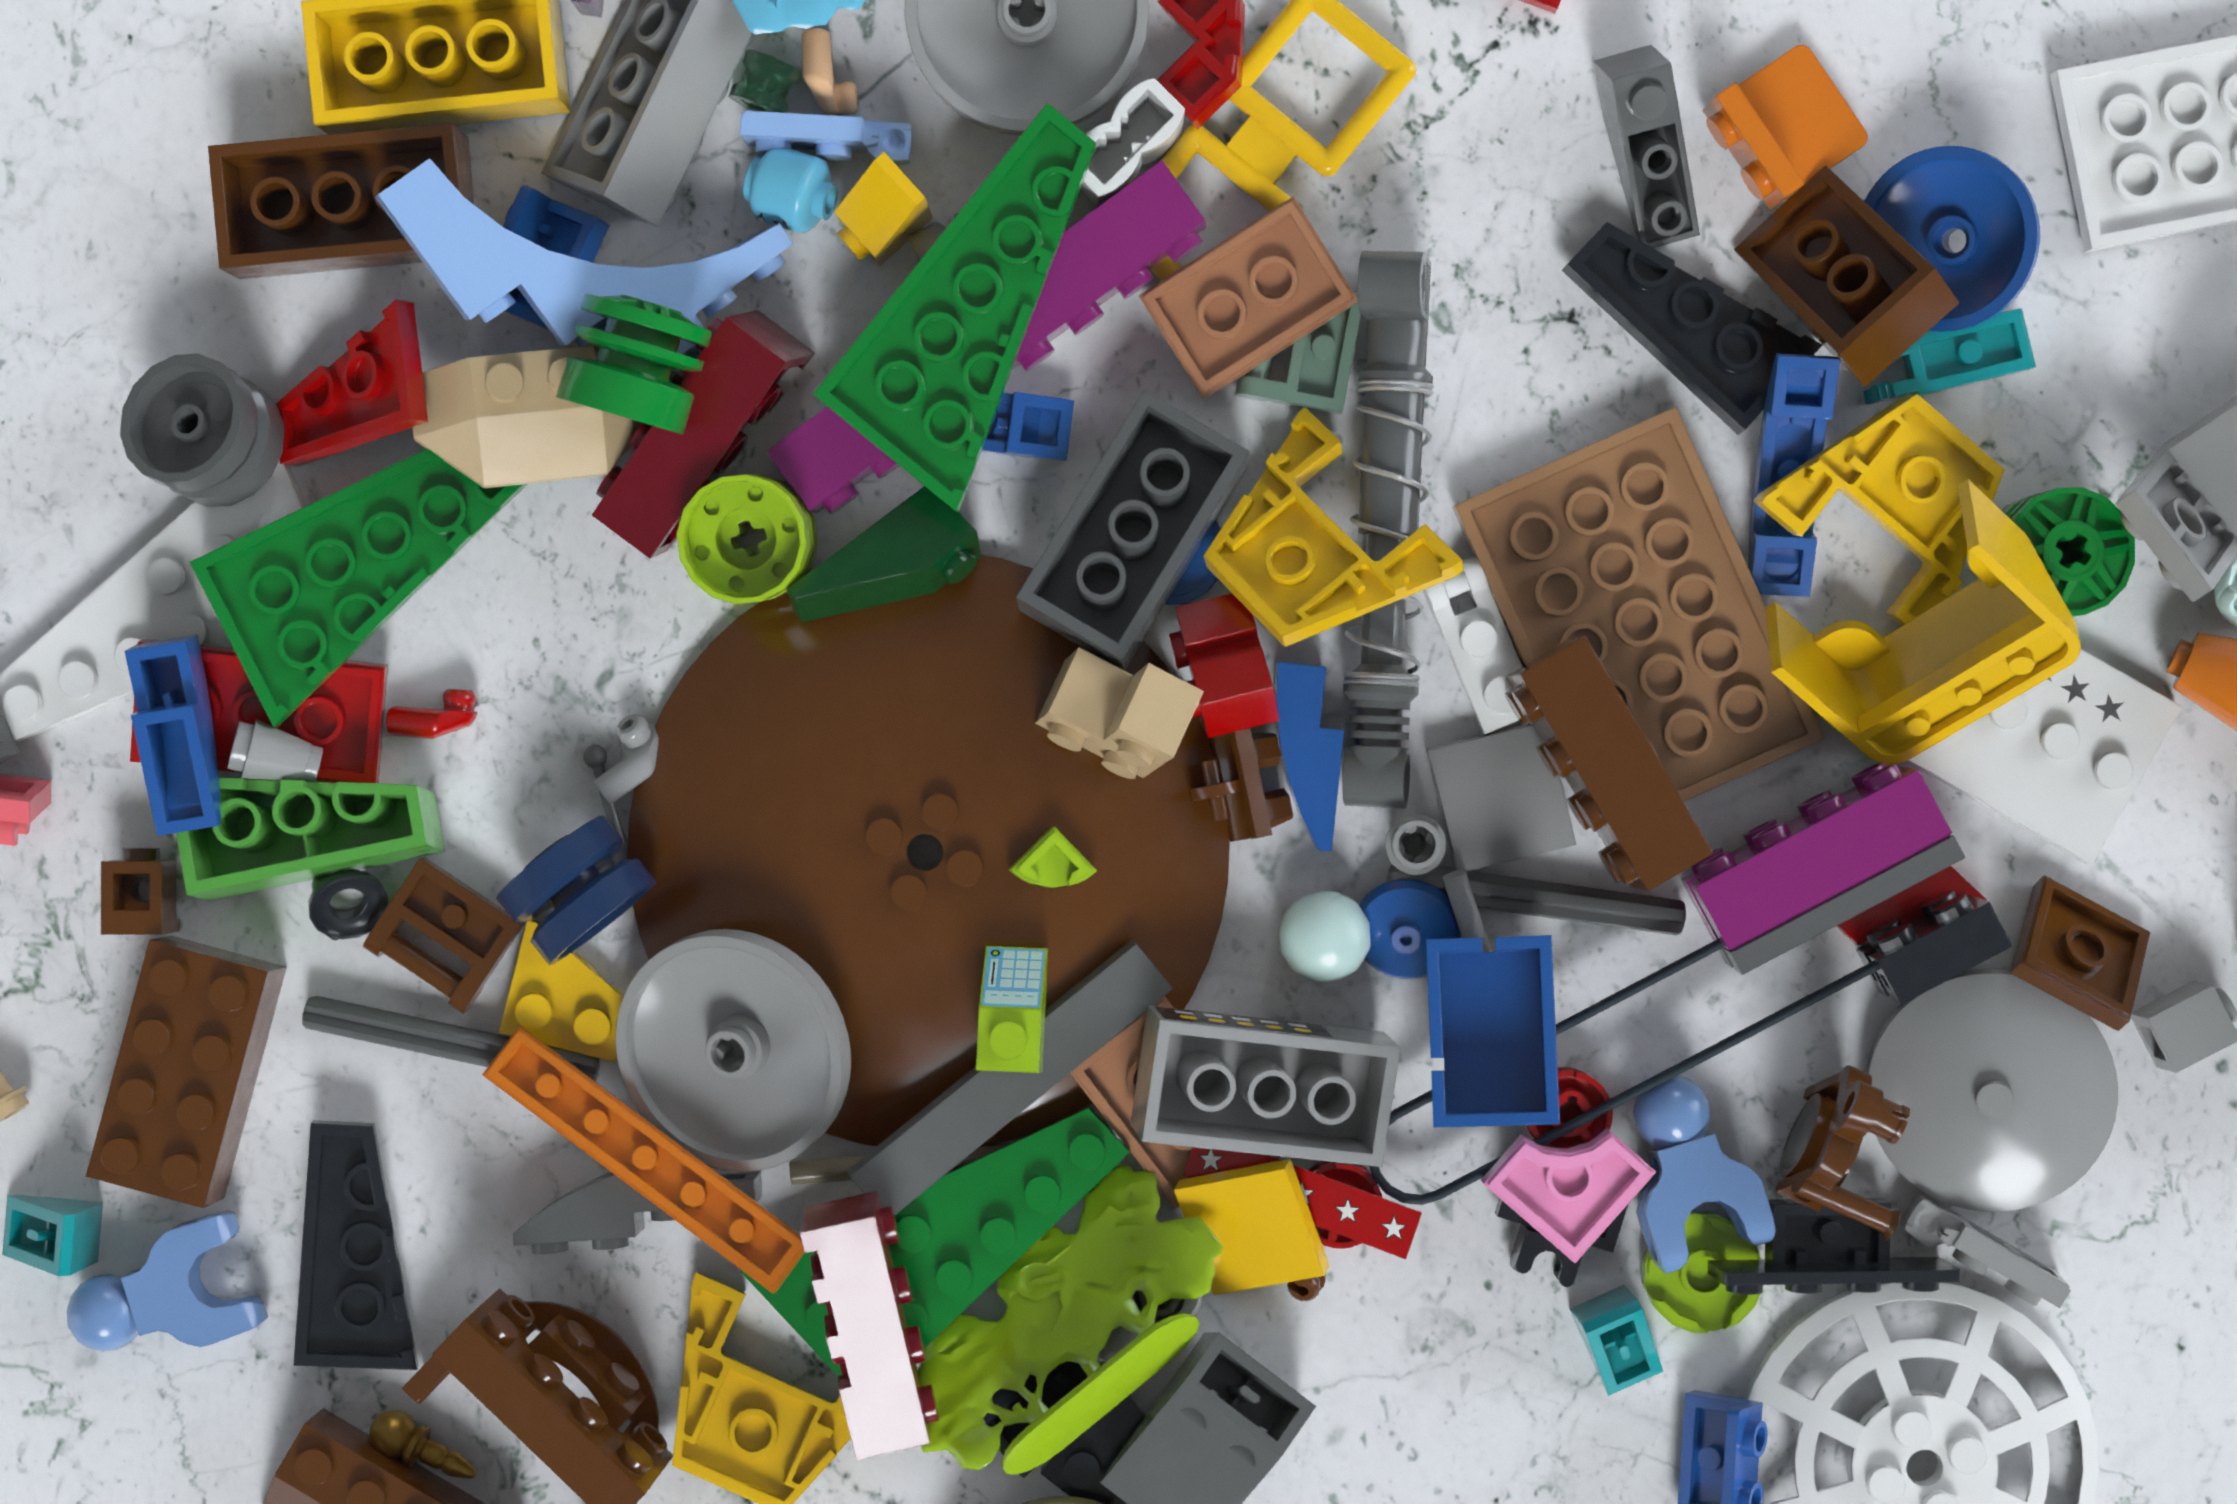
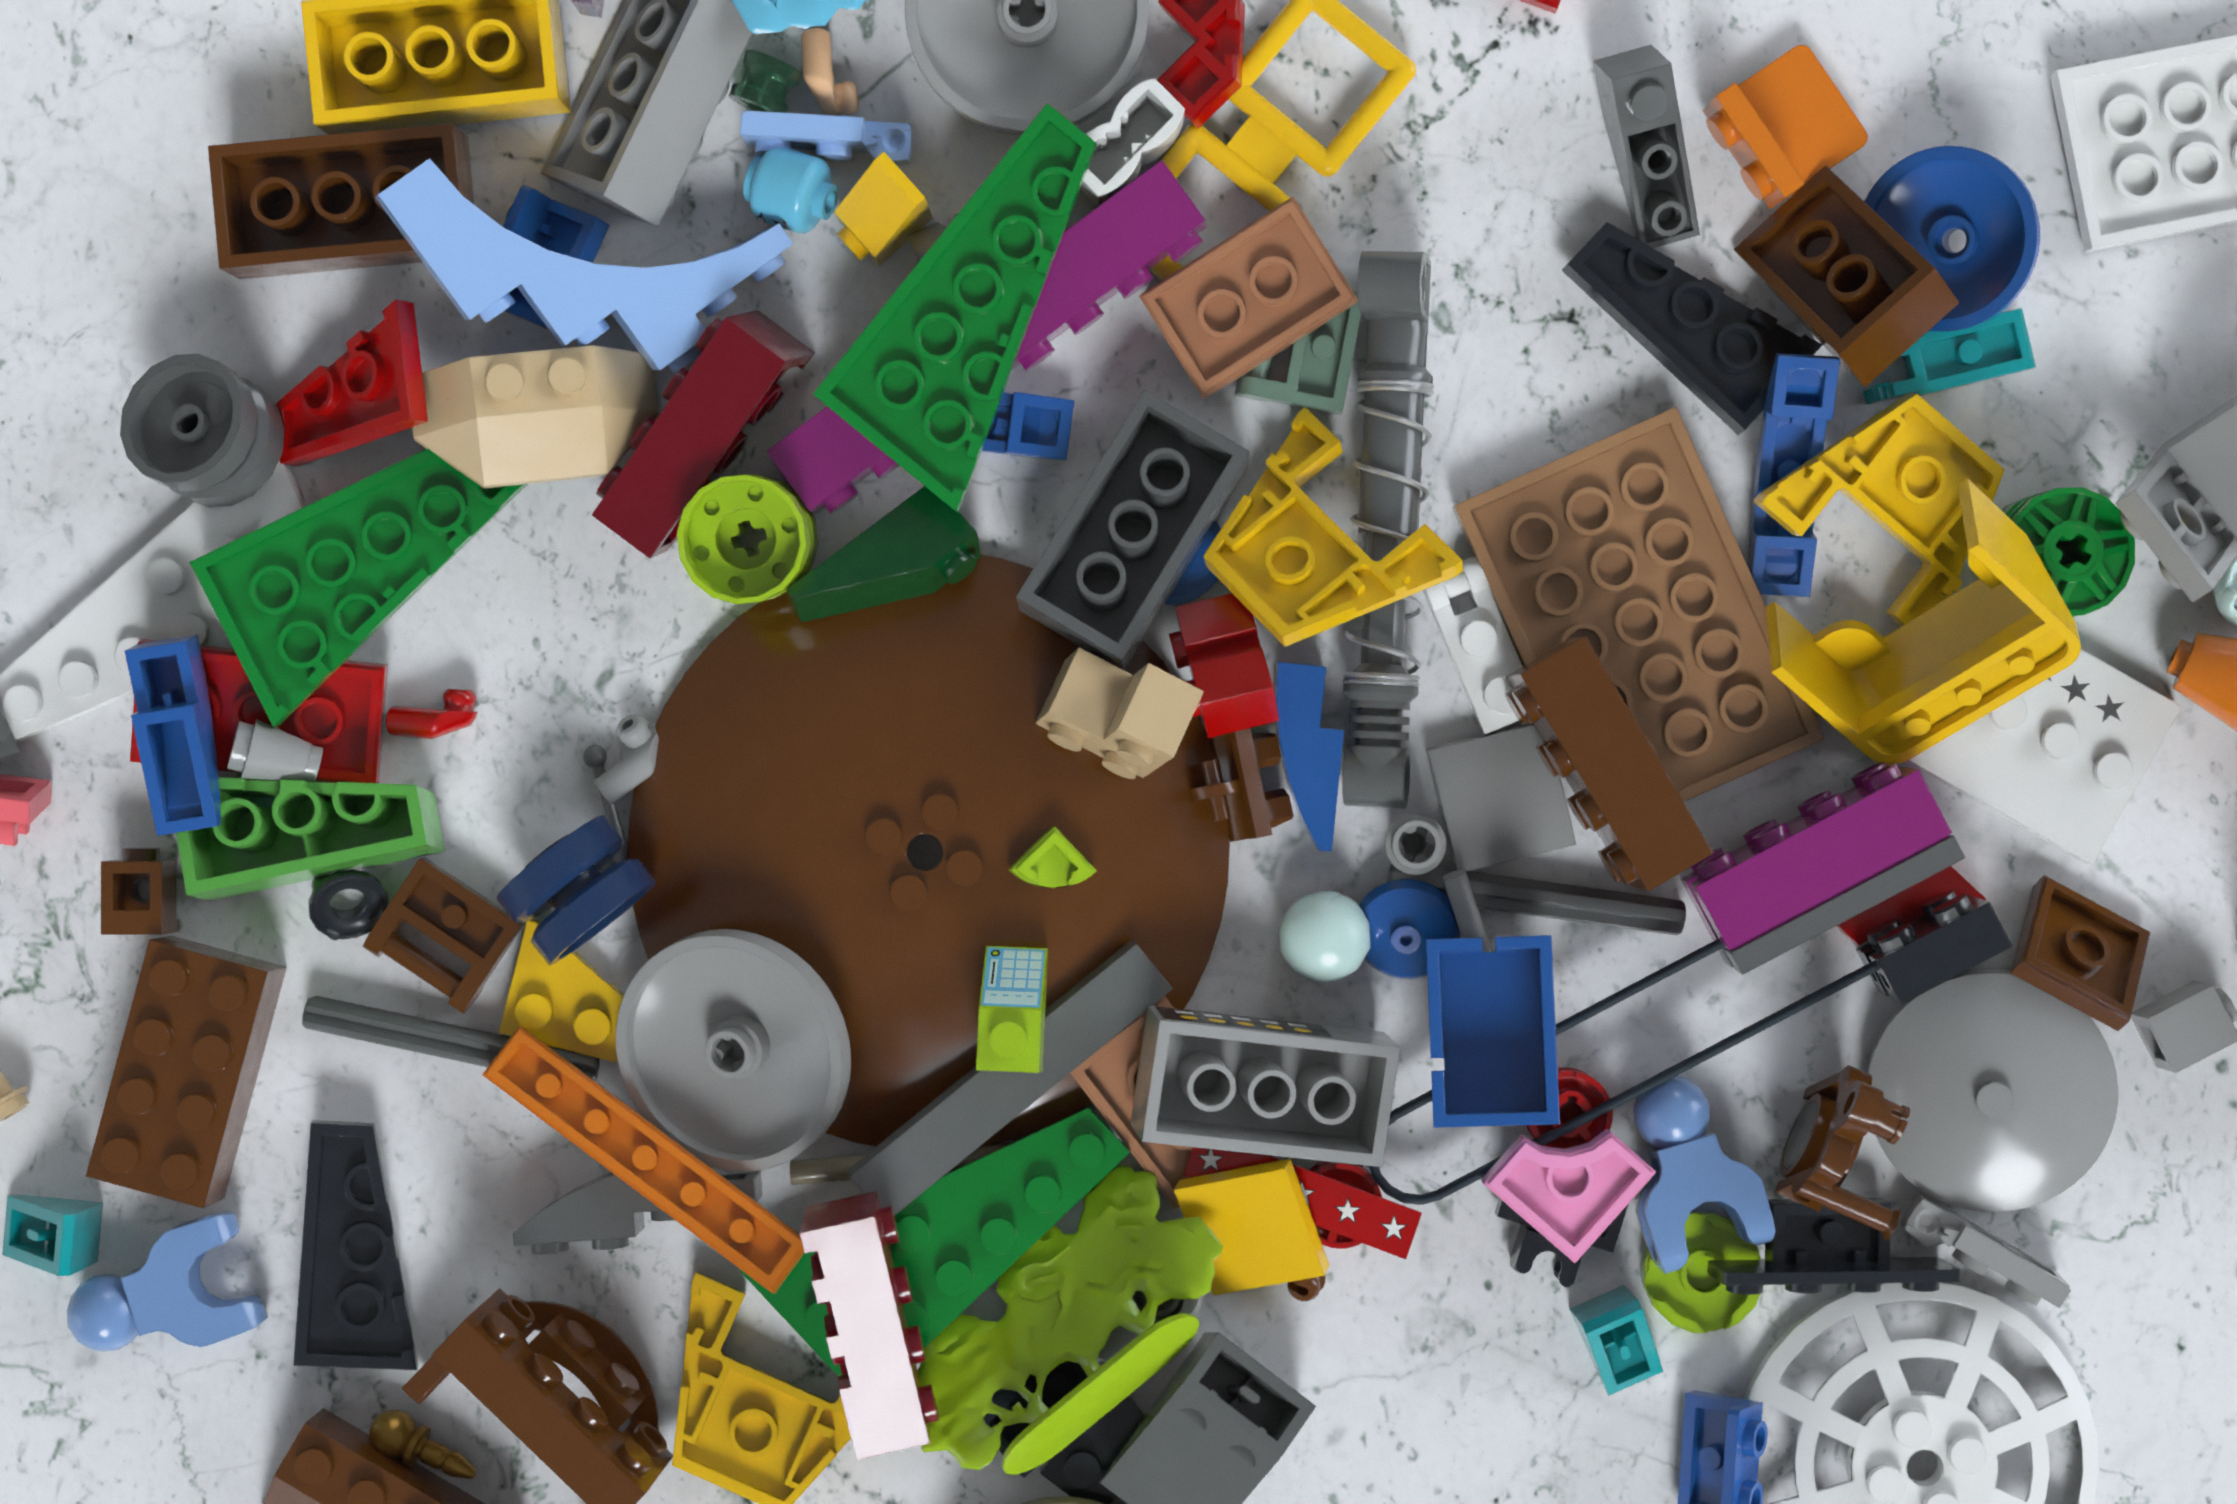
(634, 362): green wheel -> none

